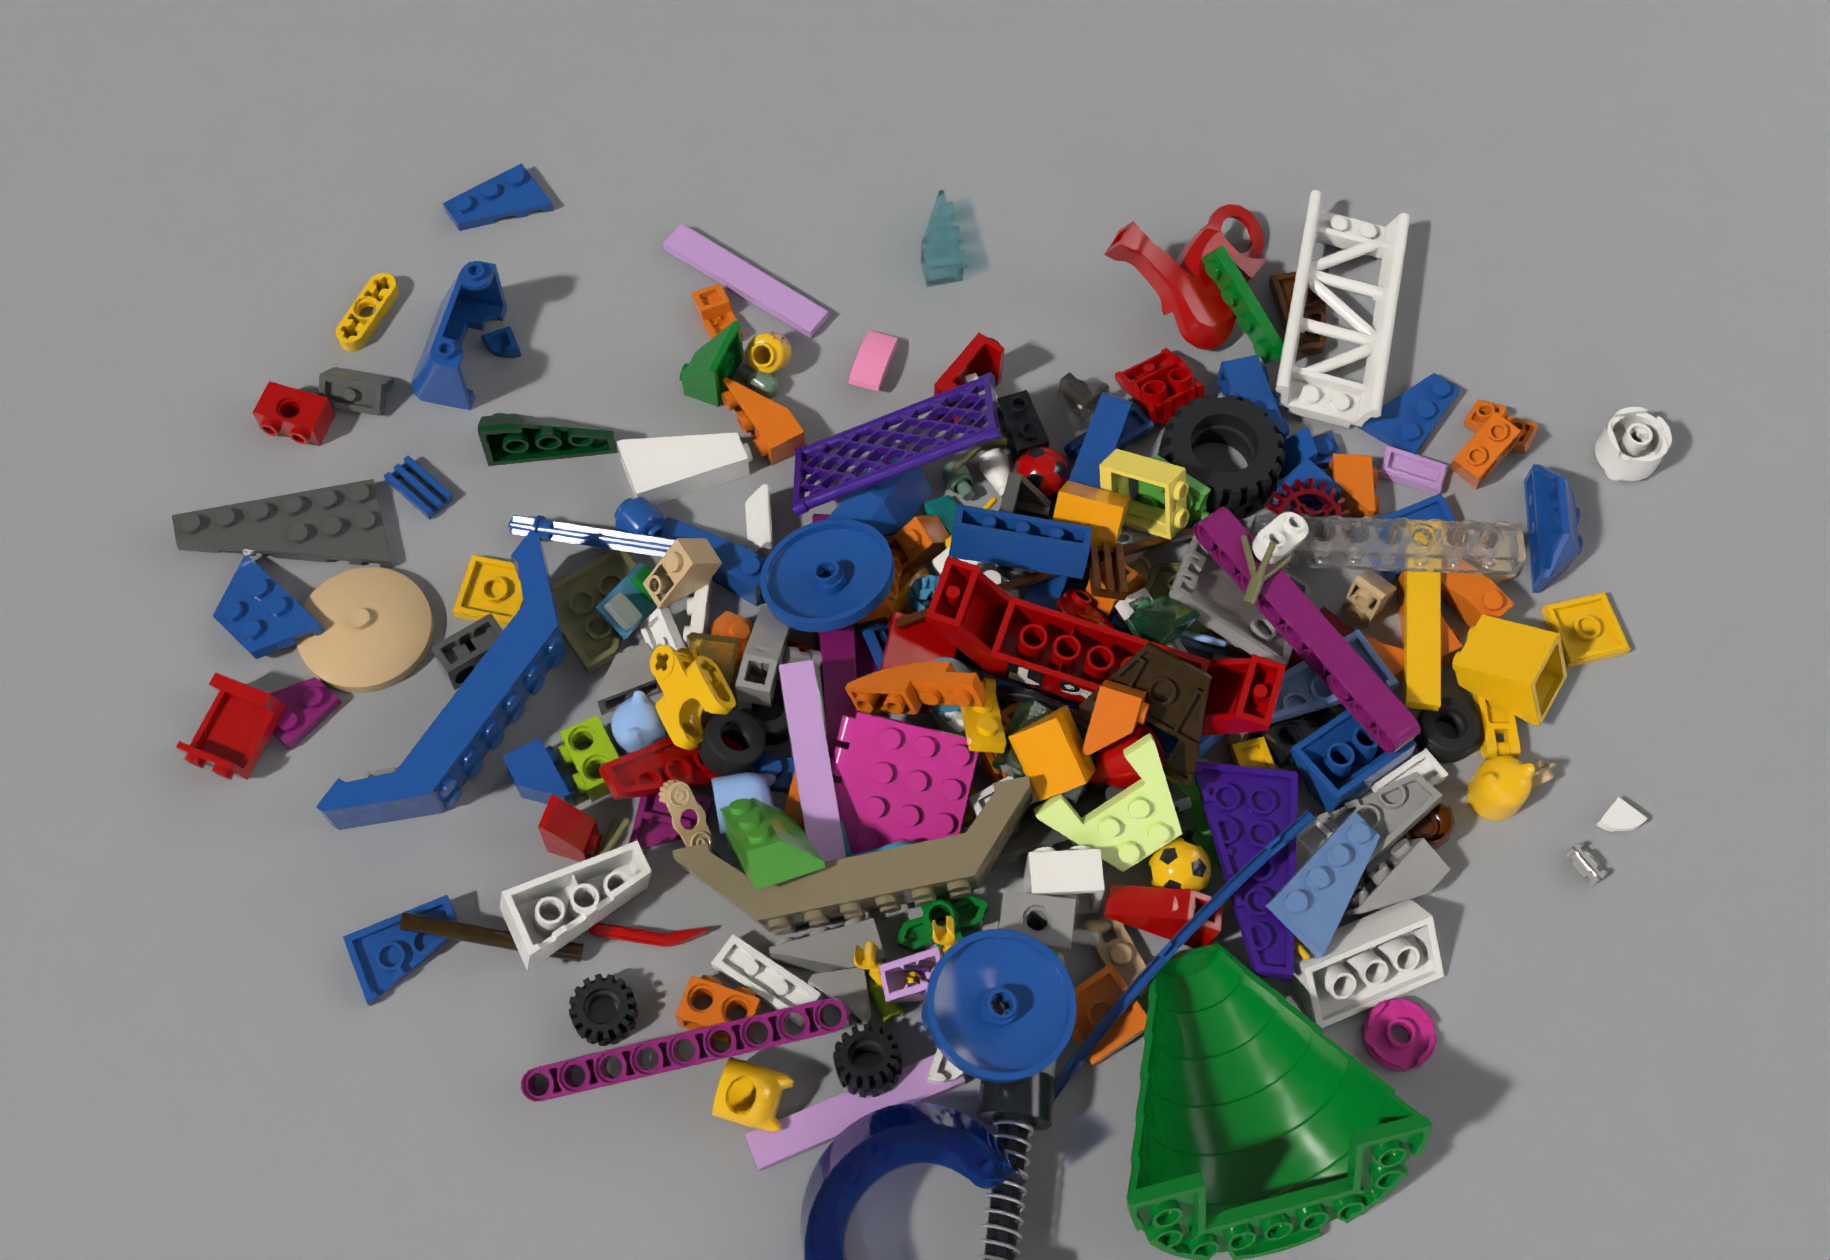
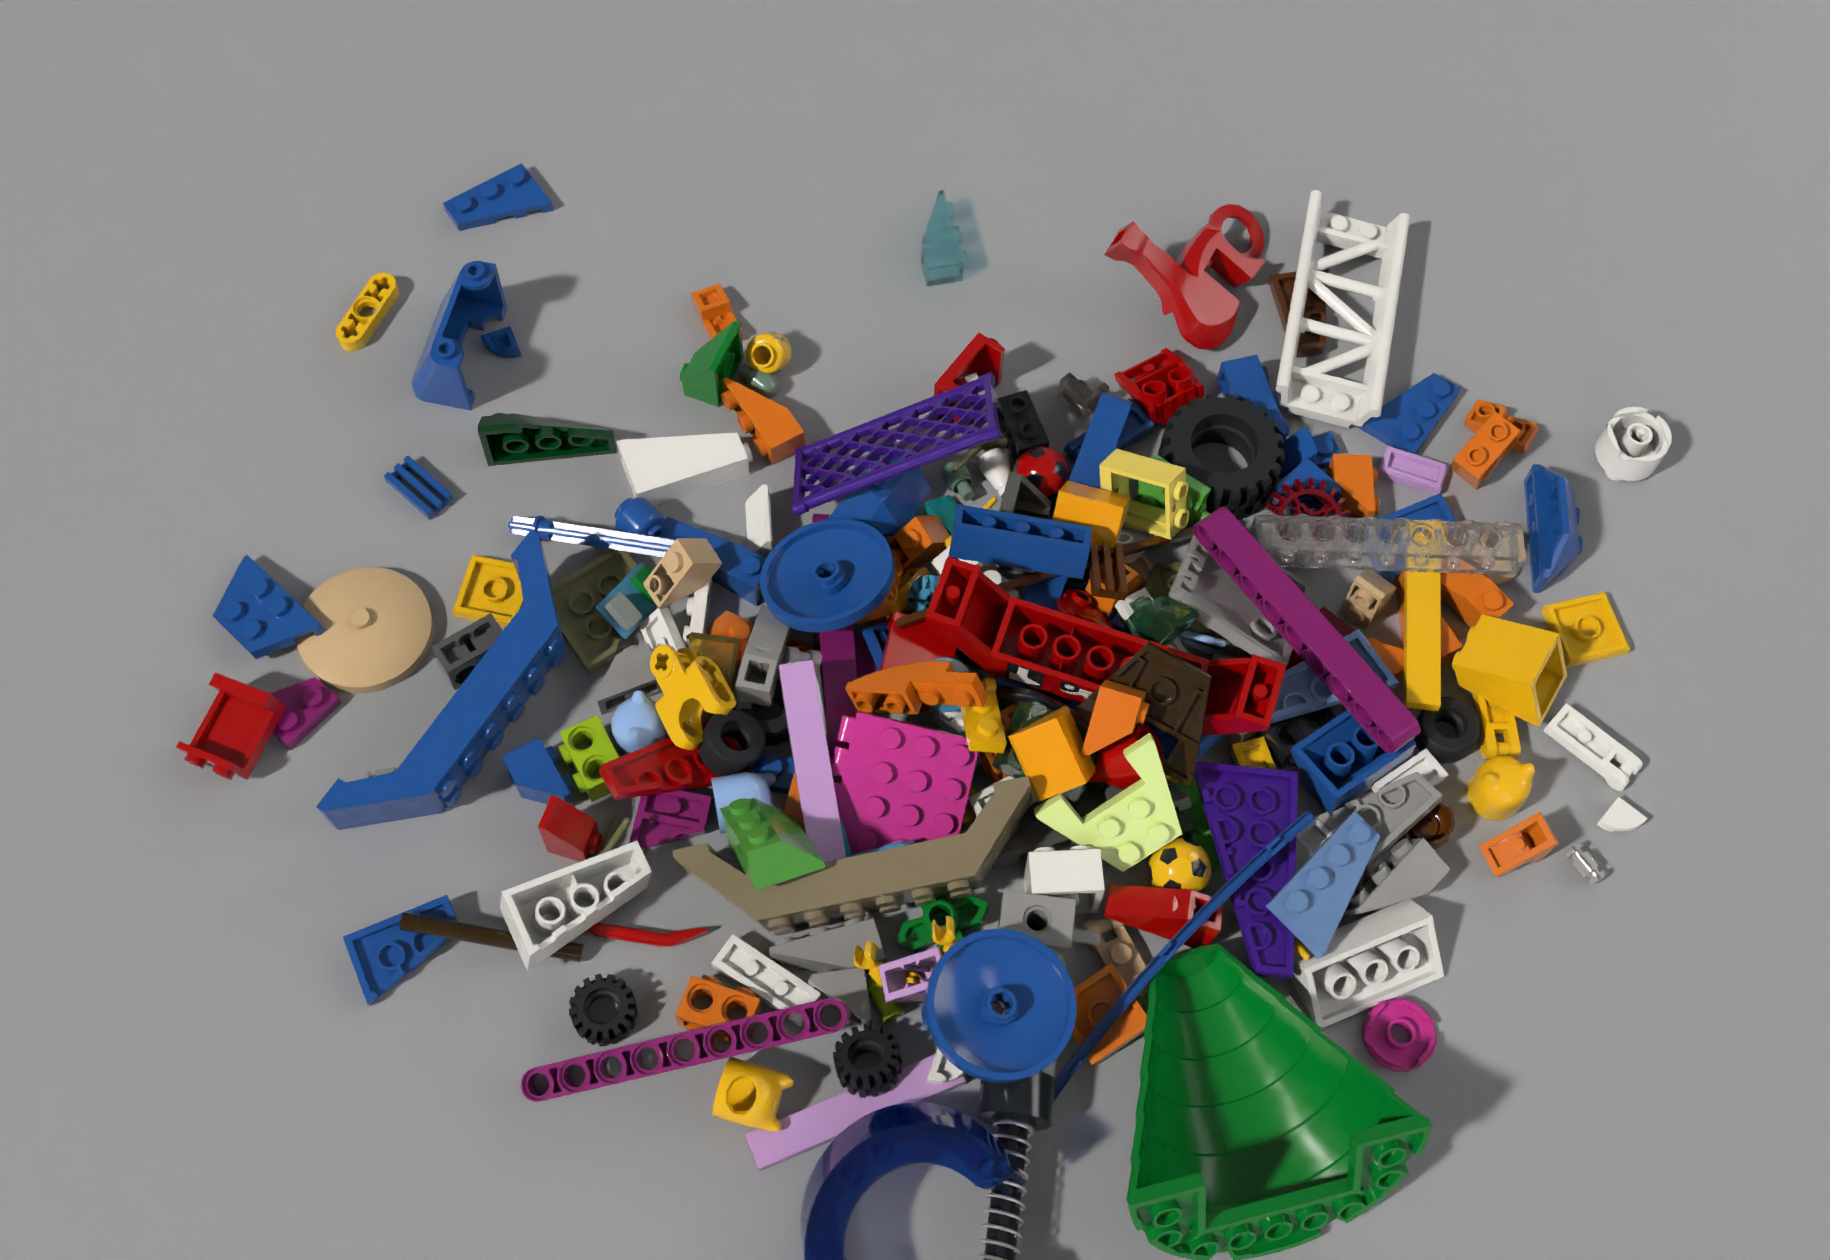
(281, 402): red brick -> none
(305, 525): dark grey wing -> none
(354, 390): dark grey panel -> none
(678, 799): tan piece -> none
(746, 280): lavender tile -> none
(873, 360): bright pink slope -> none
(1244, 304): green plate -> none
(1258, 577): olive plant -> none
(1286, 530): white plate -> none
(1518, 845): none -> orange slope
(1542, 772): tan plate -> none
(1593, 747): none -> white plate

